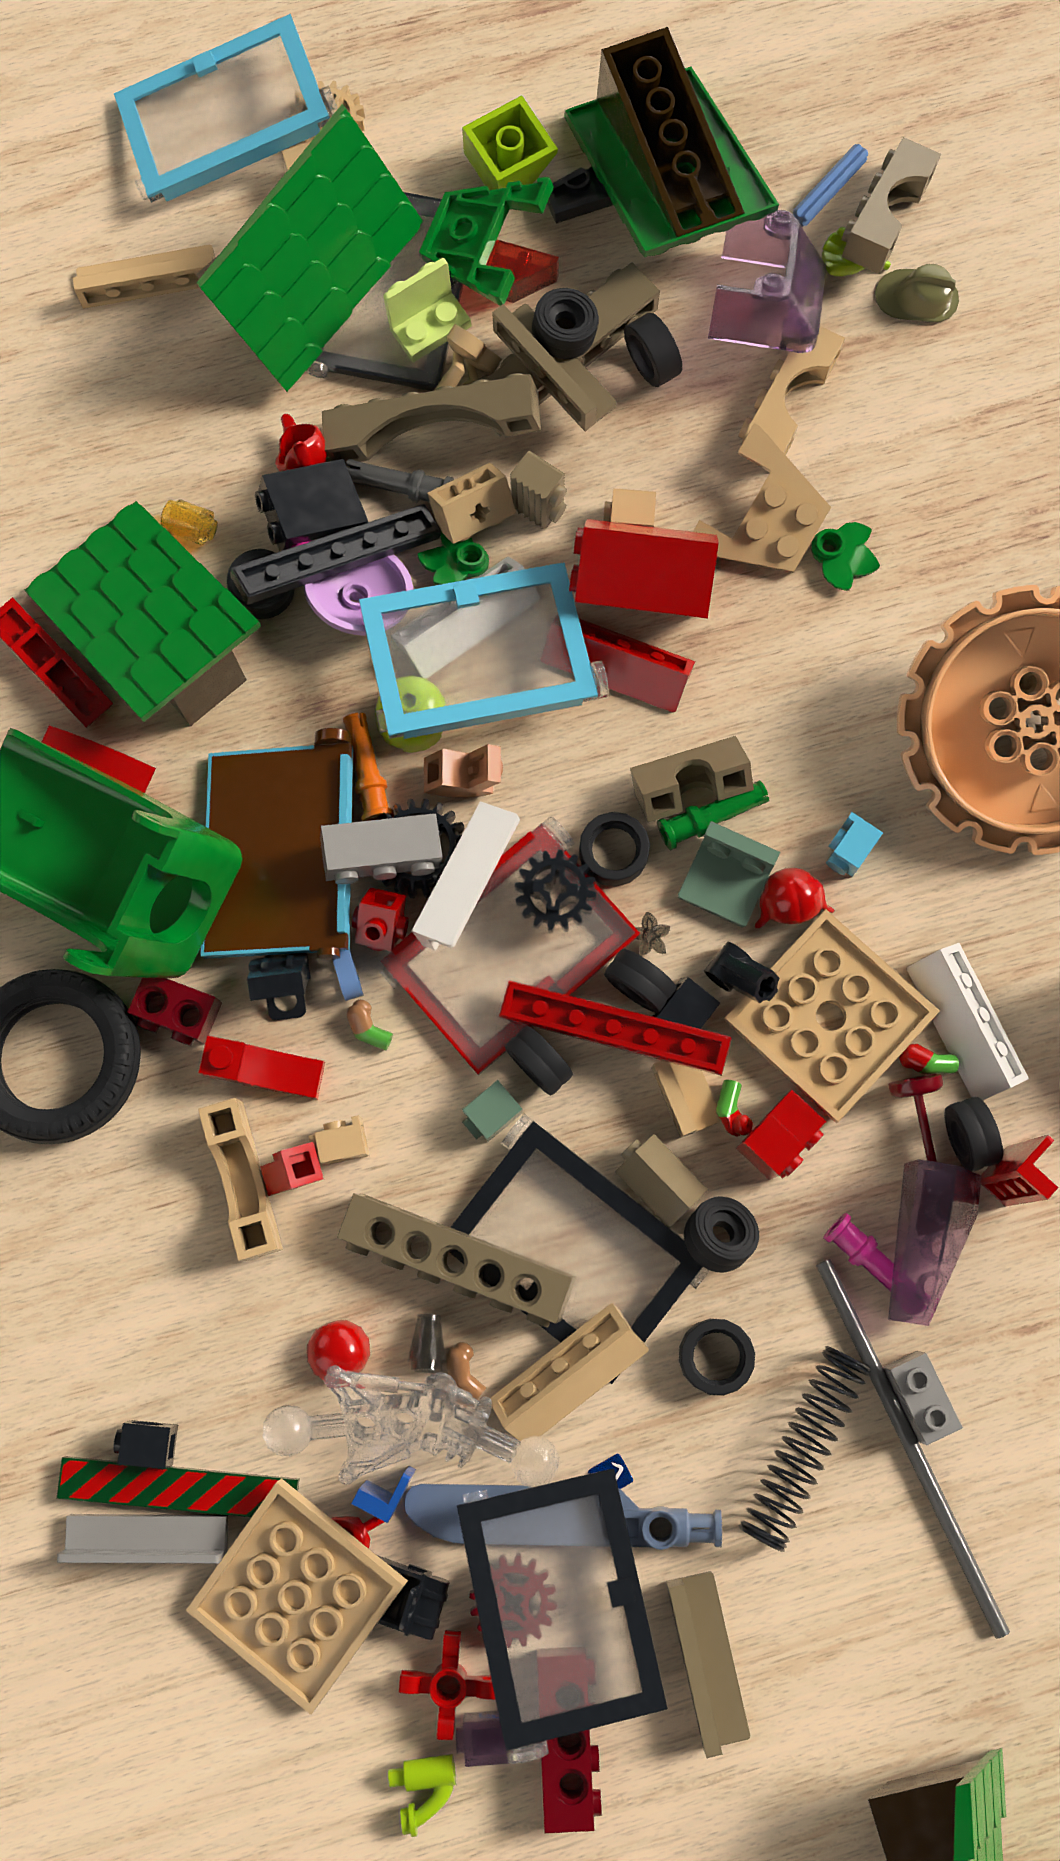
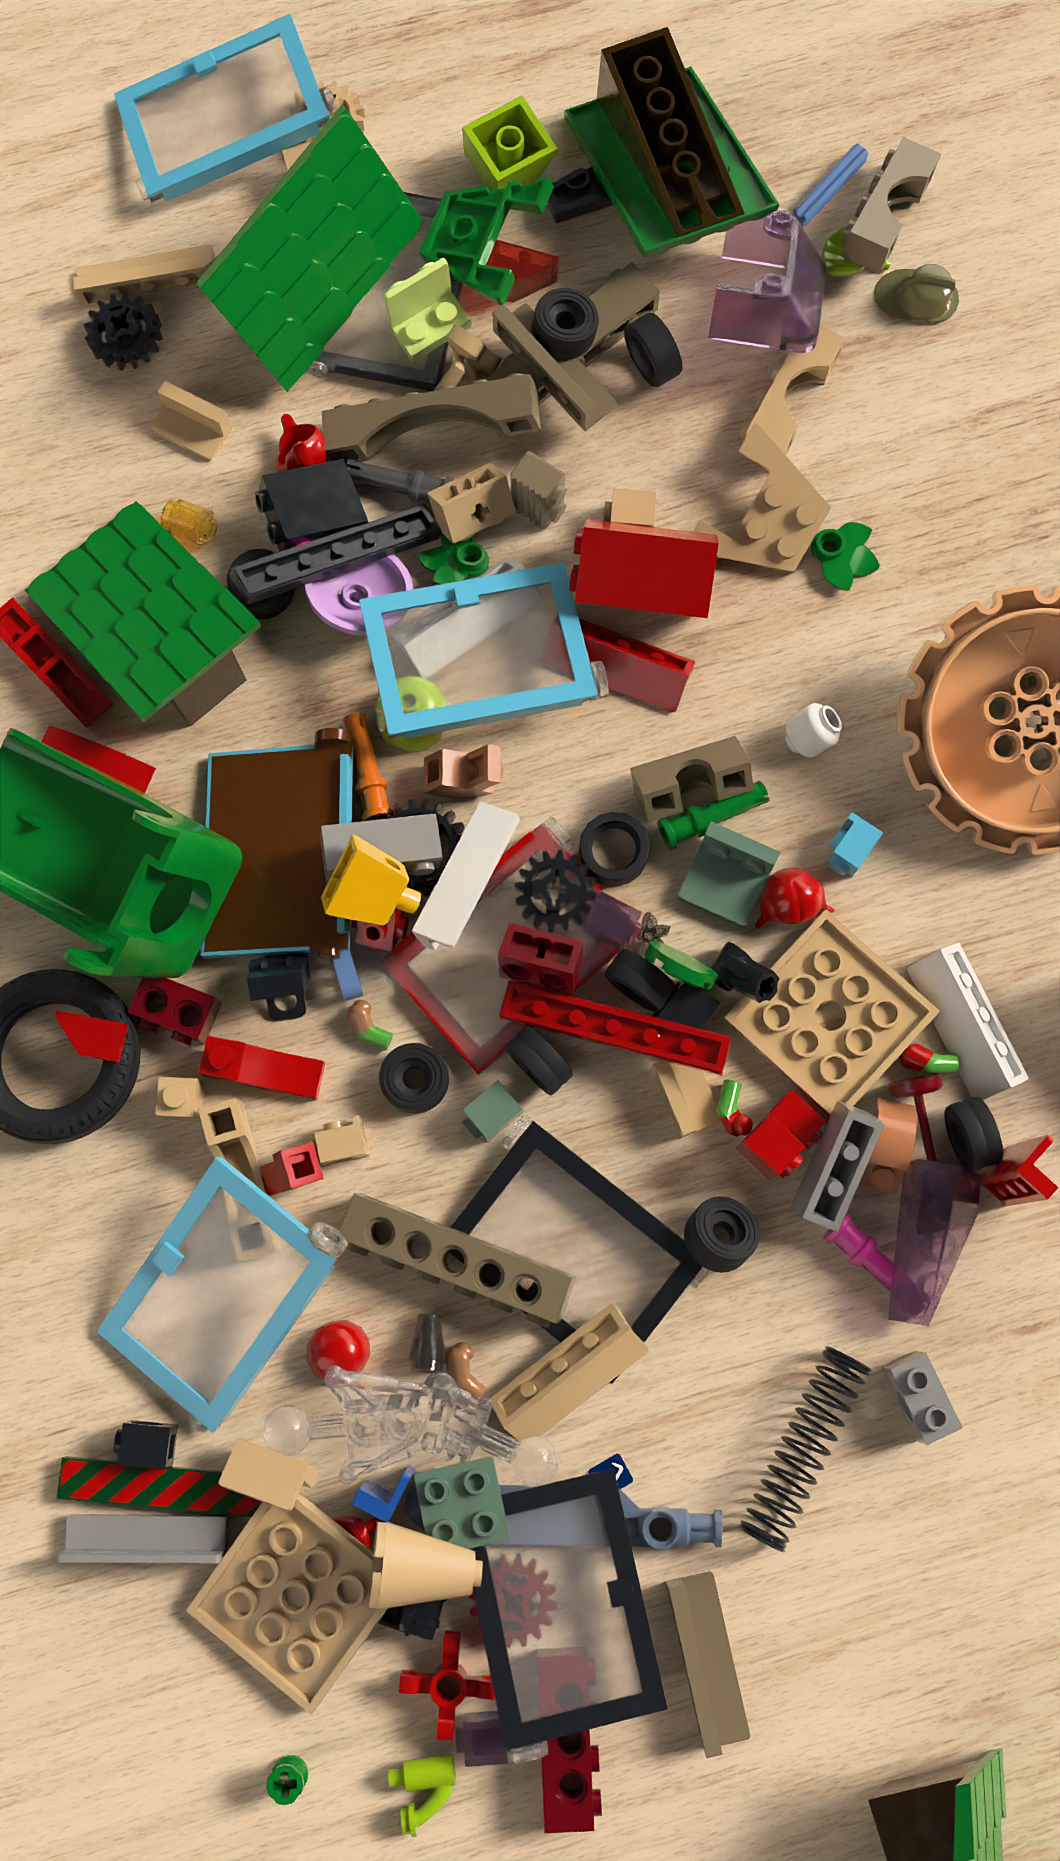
(94, 1036): none -> red tile
(123, 331): none -> black gear
(179, 1098): none -> tan brick
(190, 422): none -> tan panel
(220, 1293): none -> door
(266, 1475): none -> tan panel
(277, 1787): none -> green bush
(368, 885): none -> yellow torso
(414, 1056): none -> black tyre
(418, 1568): none -> tan cone
(462, 1503): none -> sand green bracket
(540, 959): none -> dark red brick
(613, 922): none -> clear purple brick
(660, 1179): dark tan brick -> none
(681, 965): none -> green tile
(746, 1362): black tyre -> none
(813, 730): none -> white head
(837, 1166): none -> light grey brick
(894, 1146): none -> nougat brick
(913, 1450): dark grey piece -> none

